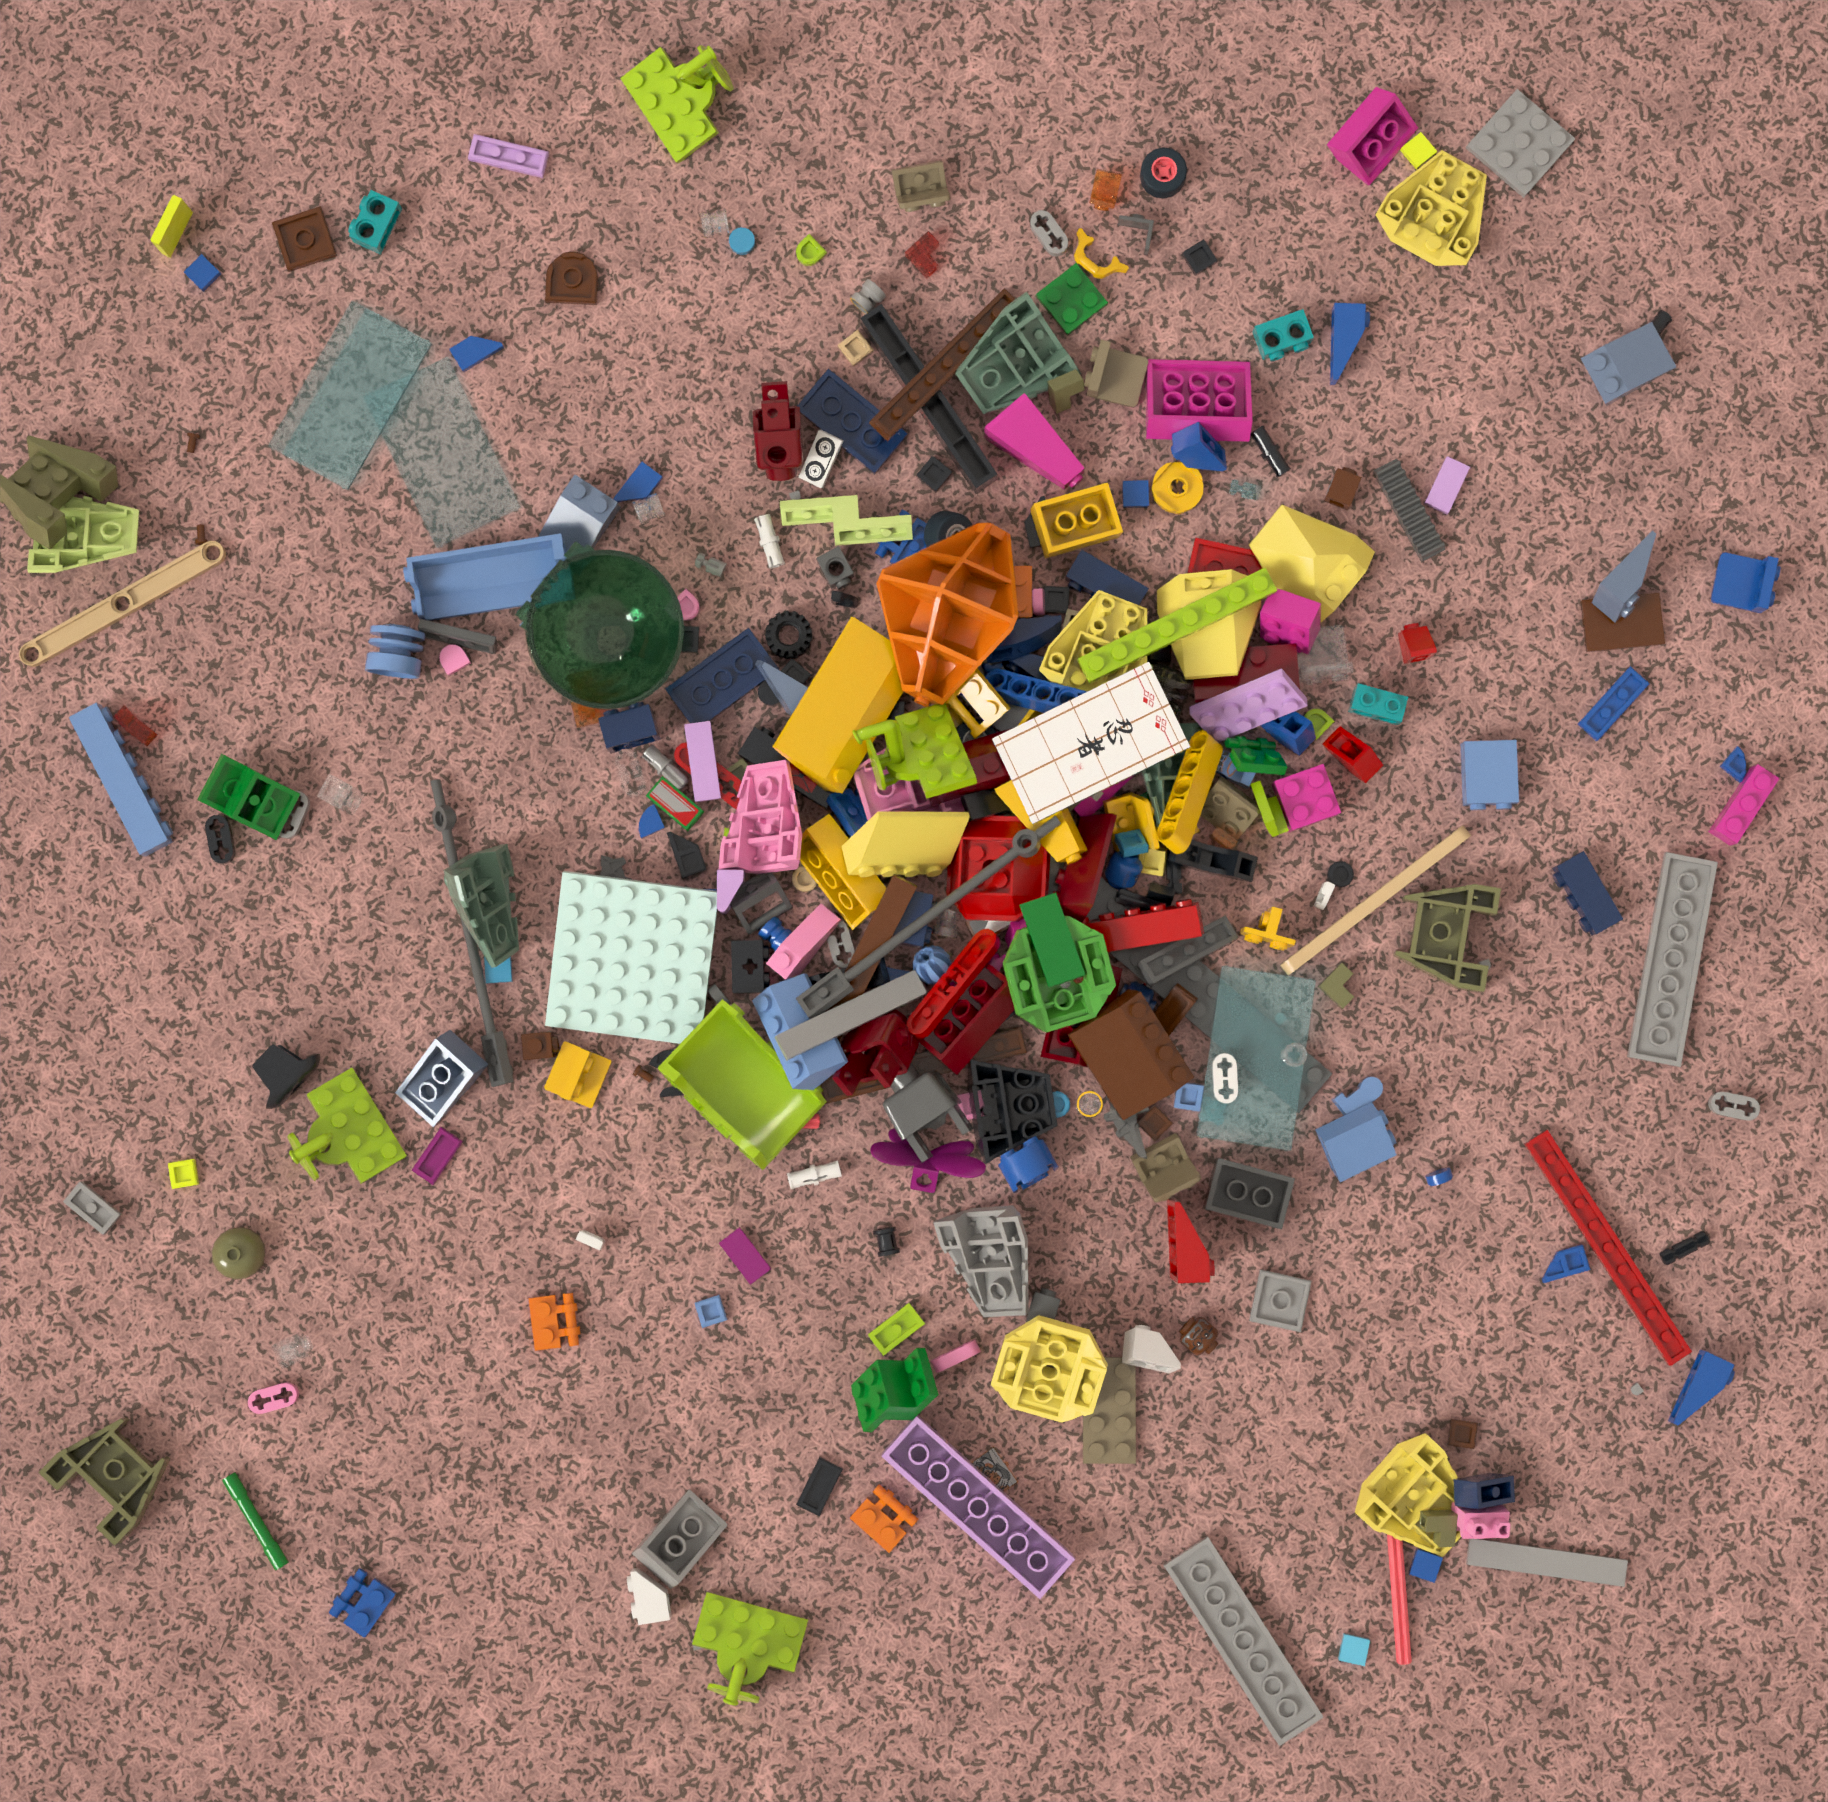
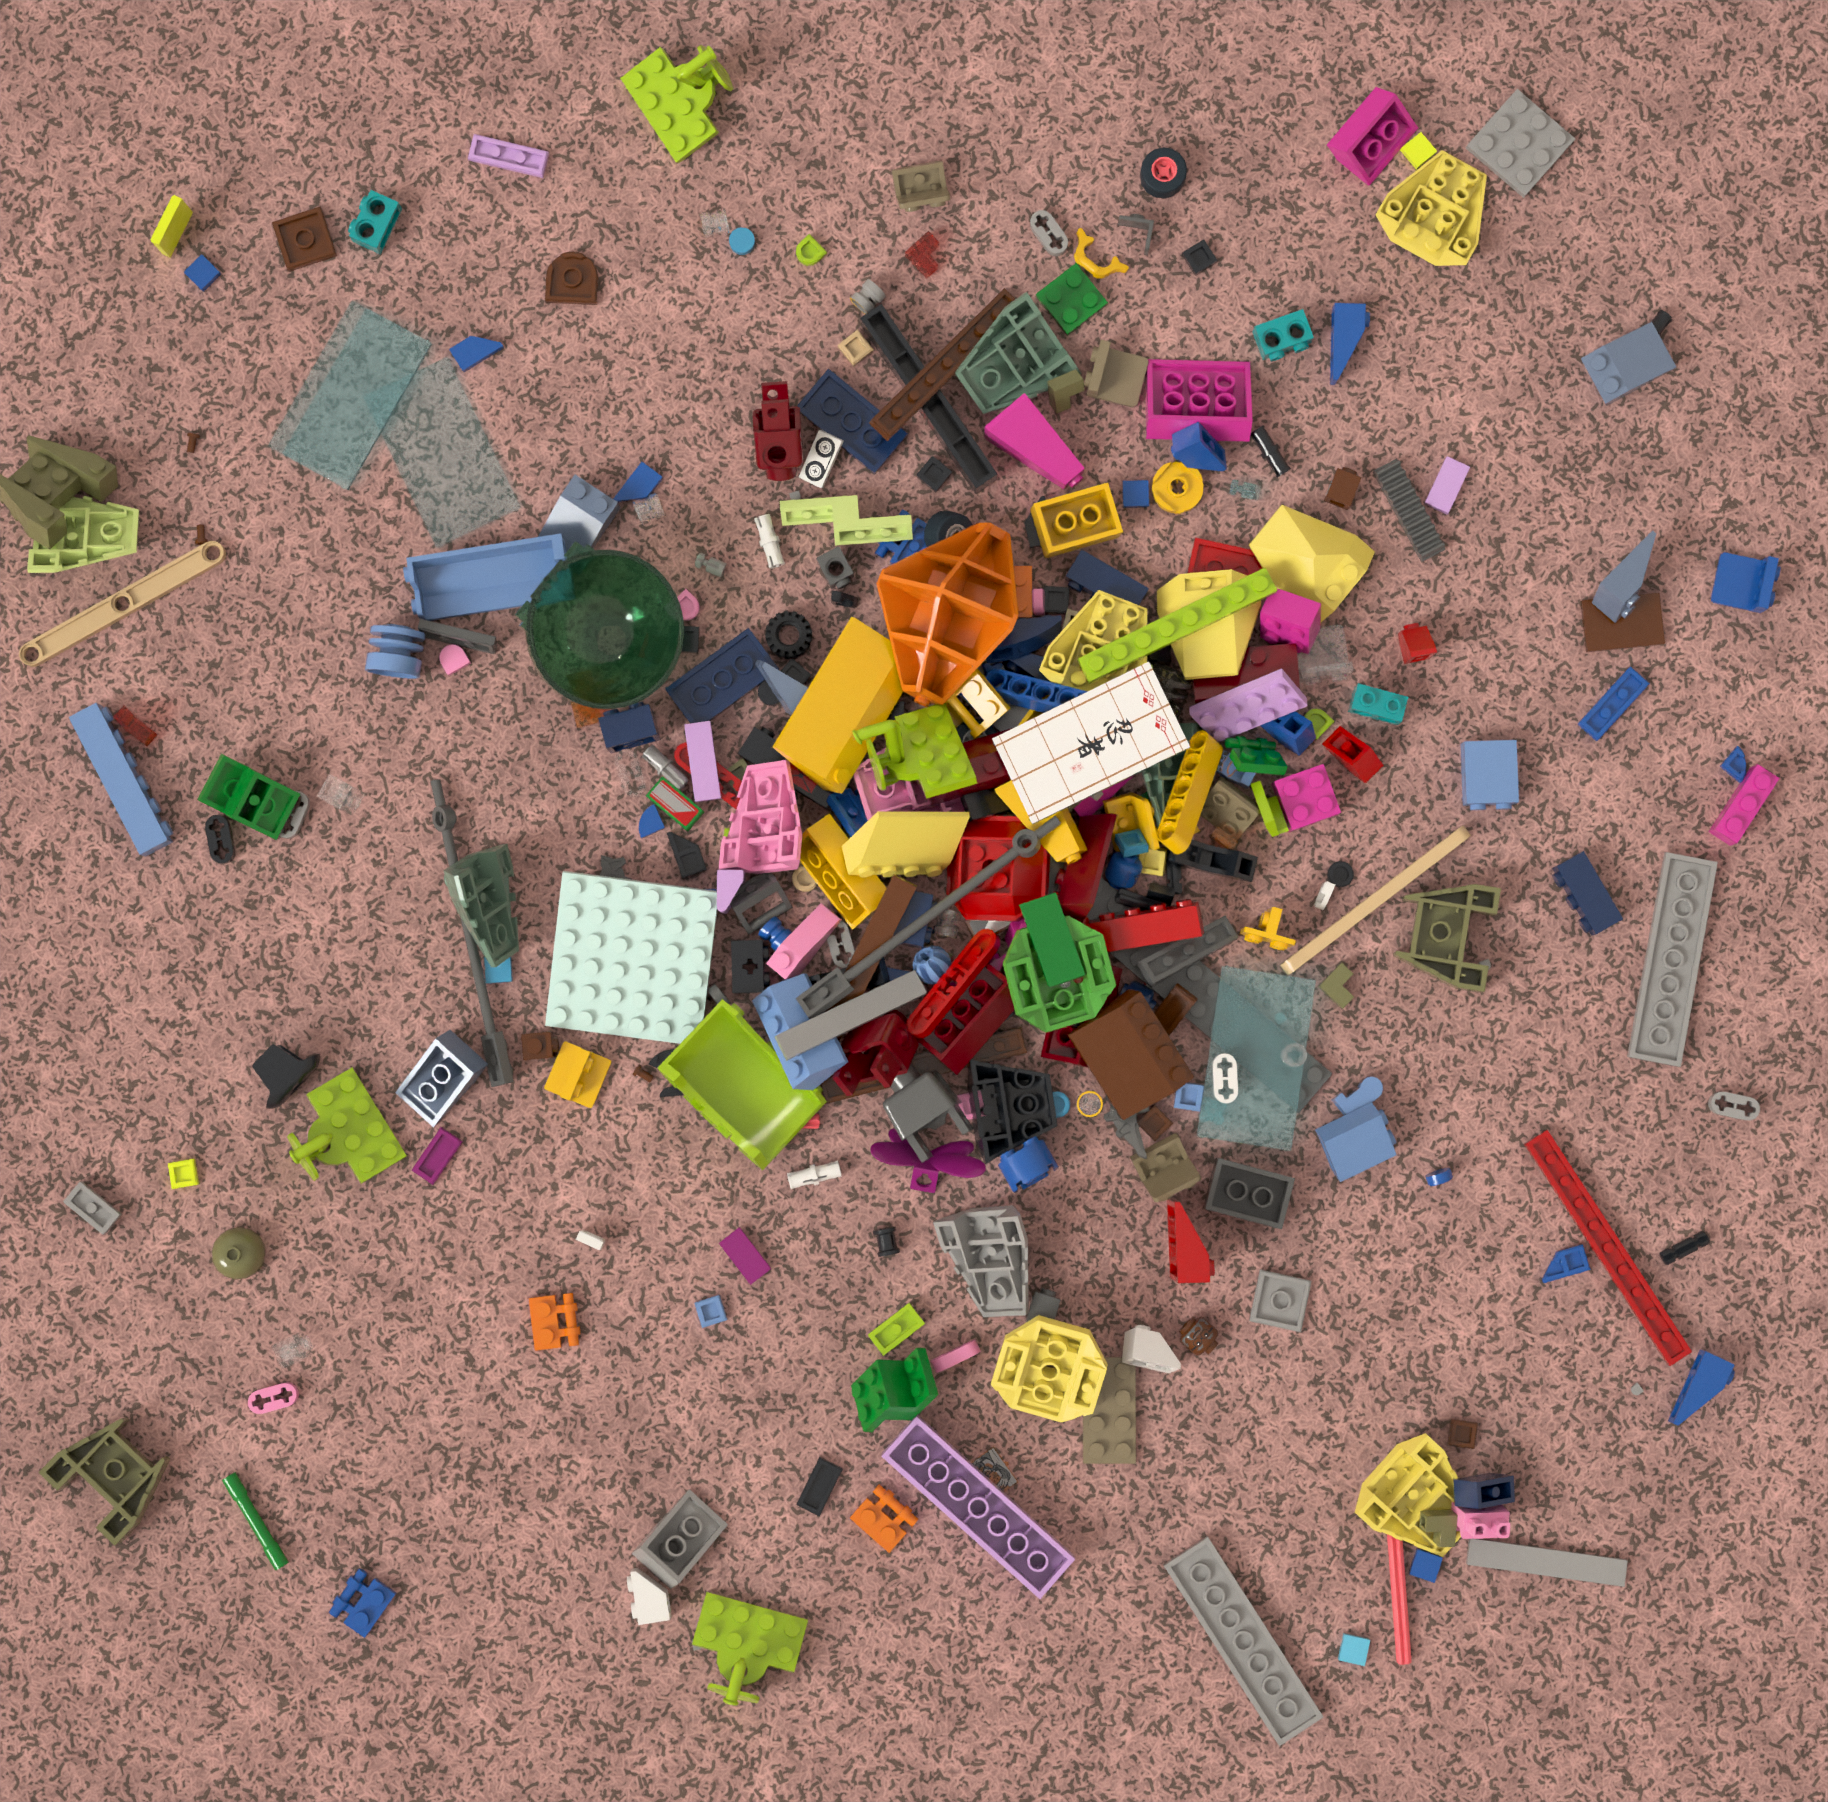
(1105, 189): clear orange bracket -> none

